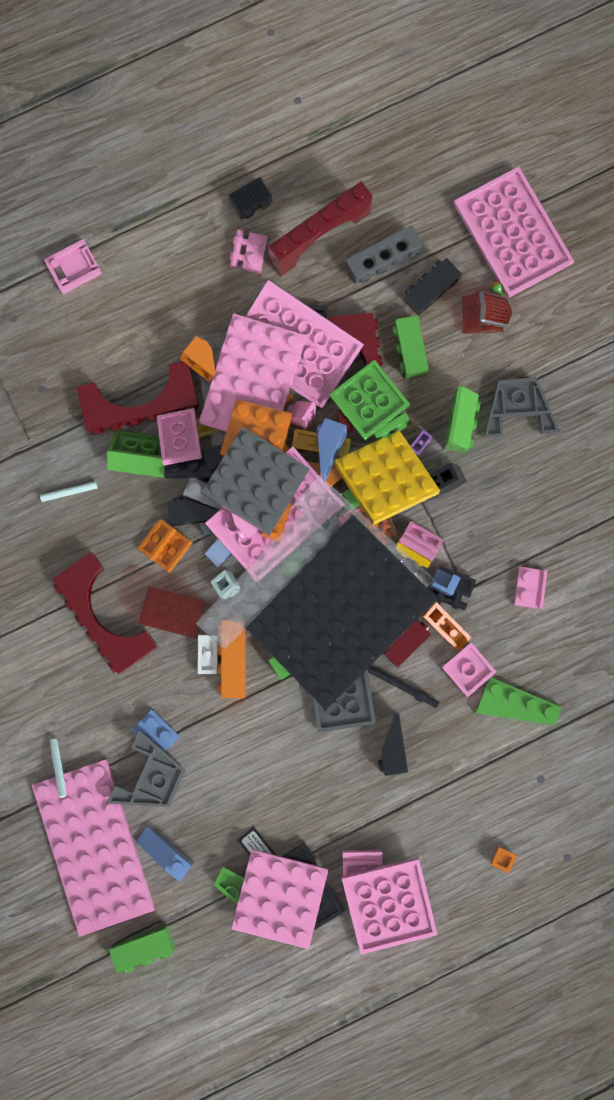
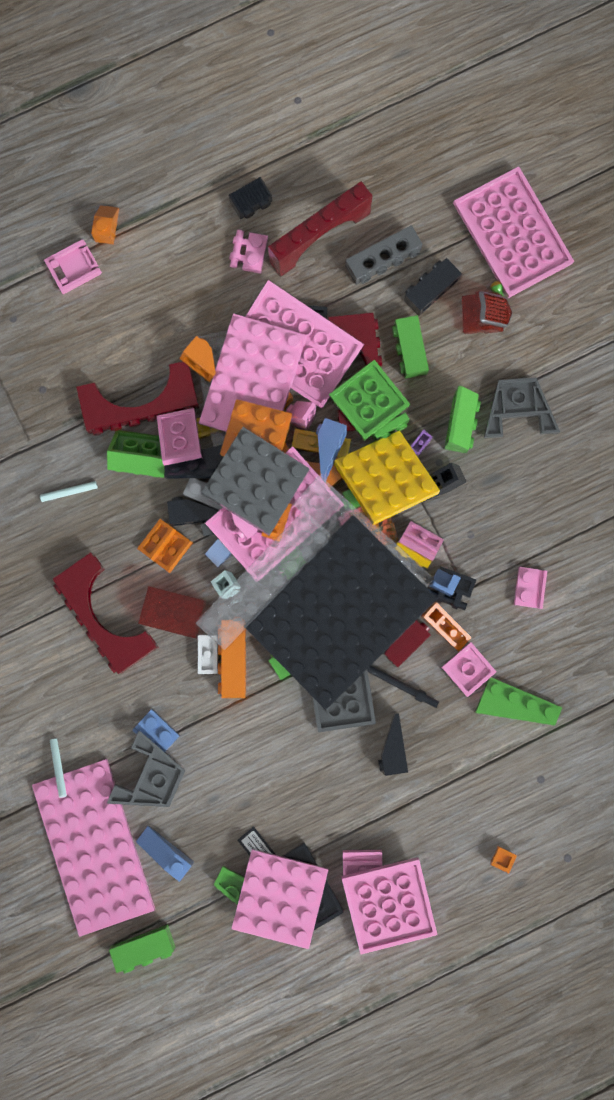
(105, 224): none -> orange slope

